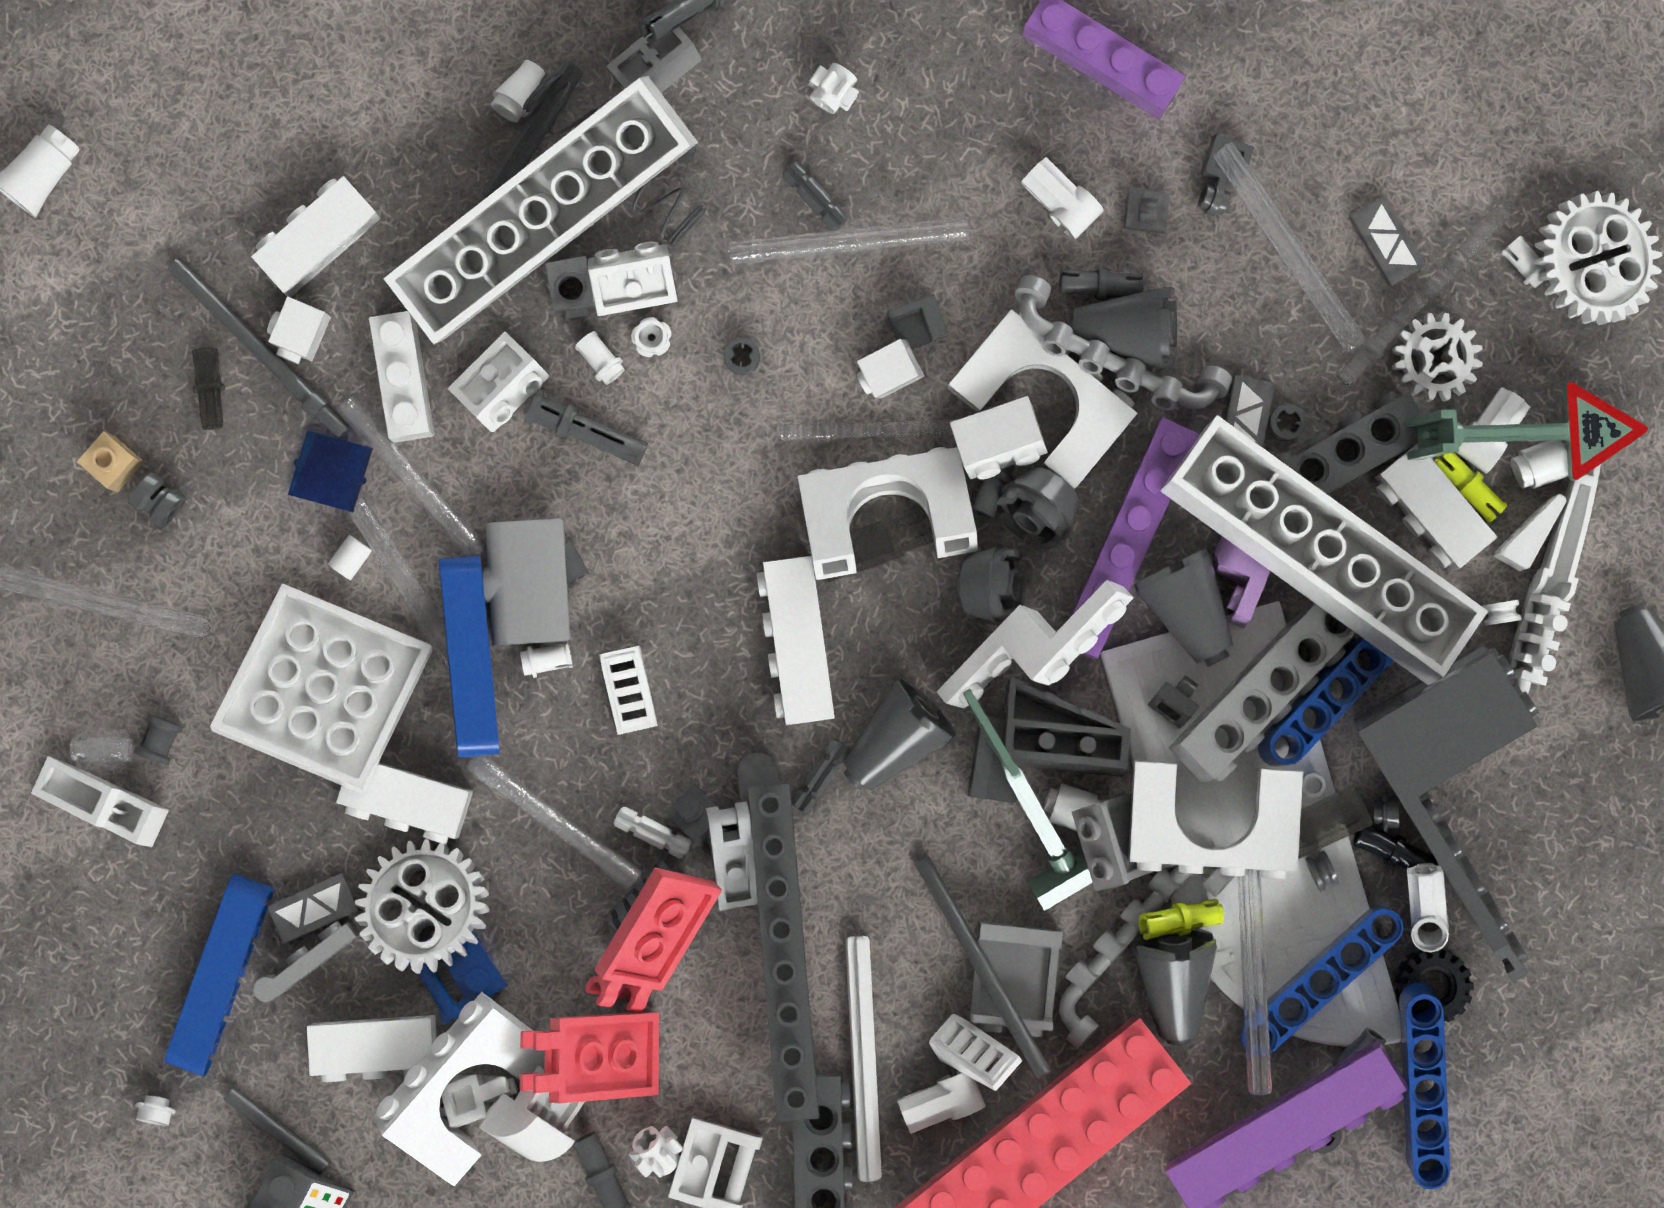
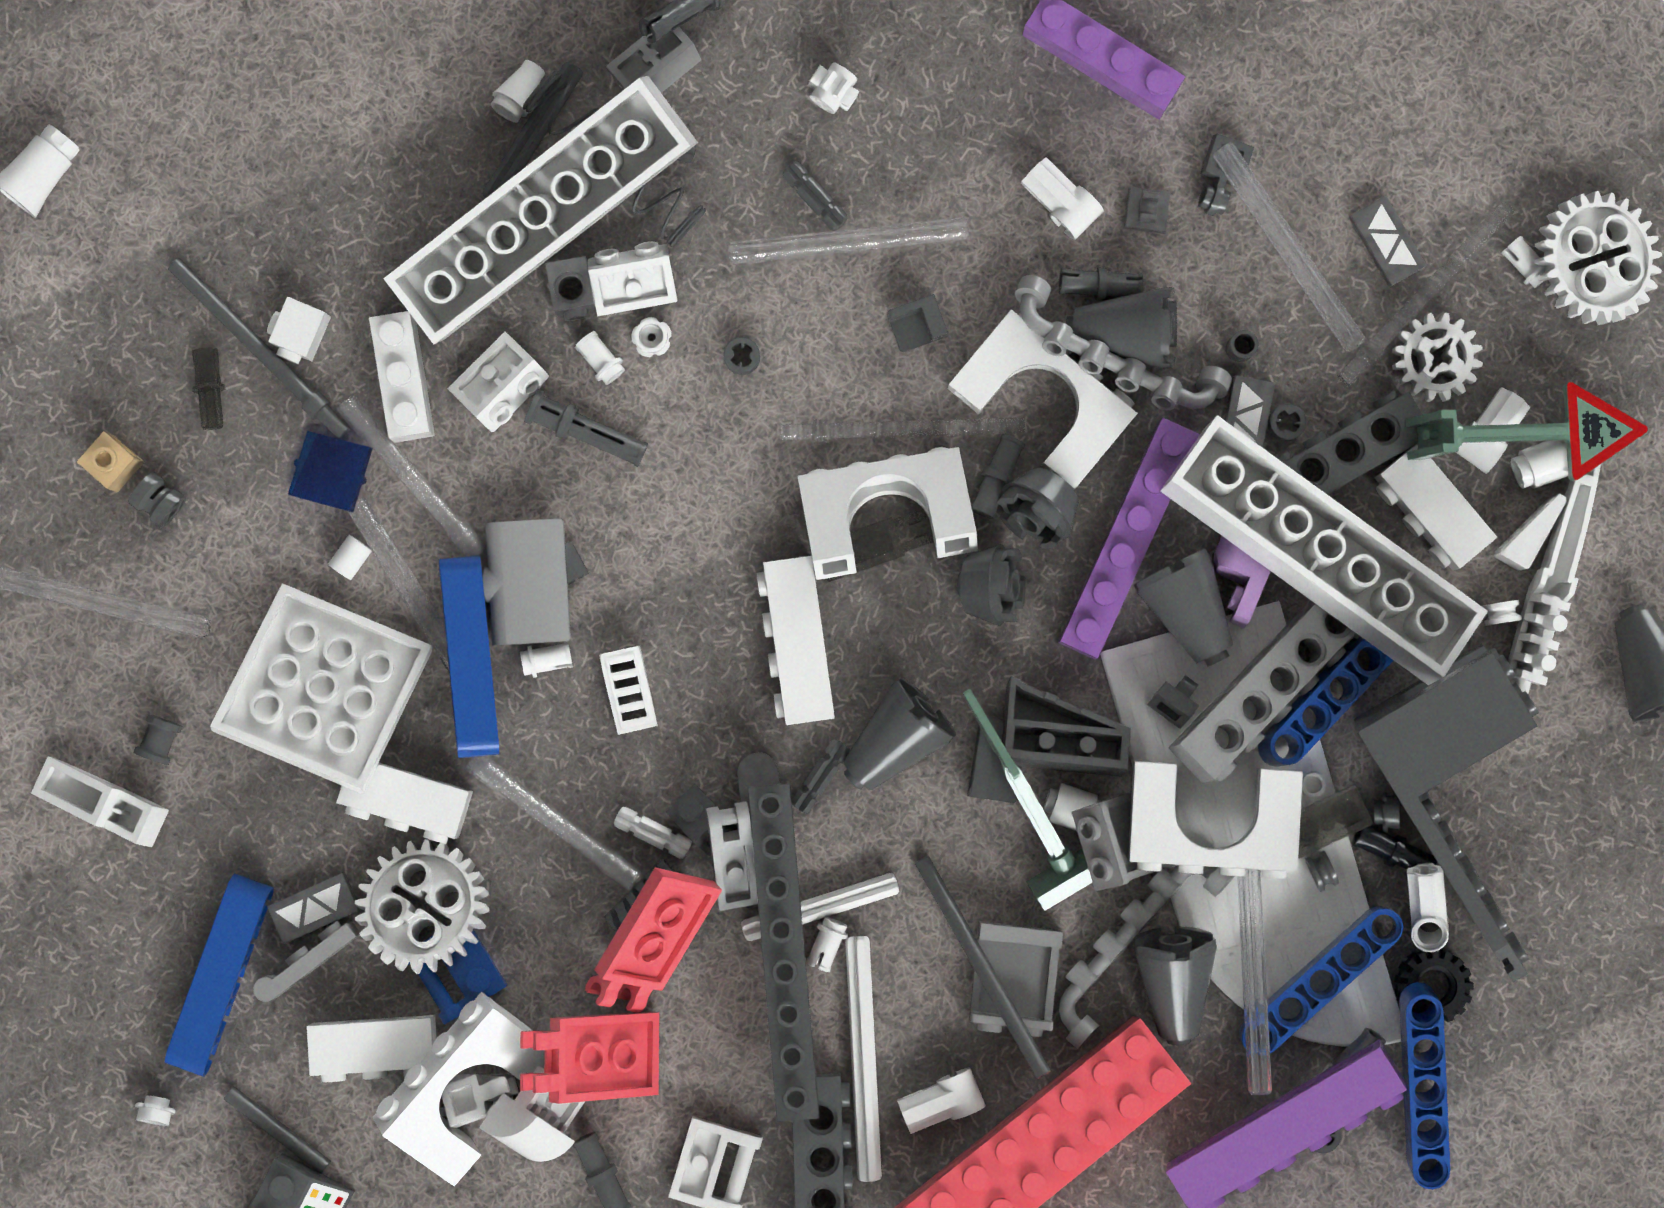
(102, 749): clear brick -> none
(315, 236): white brick -> none
(656, 1151): white gear -> none
(827, 941): none -> white pin
(834, 902): none -> white axle
(889, 369): white brick -> none
(954, 1038): white slope -> none
(999, 438): white brick -> none
(1035, 644): white bracket -> none
(1181, 919): neon yellow pin -> none
(1250, 338): none -> dark grey hinge
(1471, 486): neon yellow pin -> none

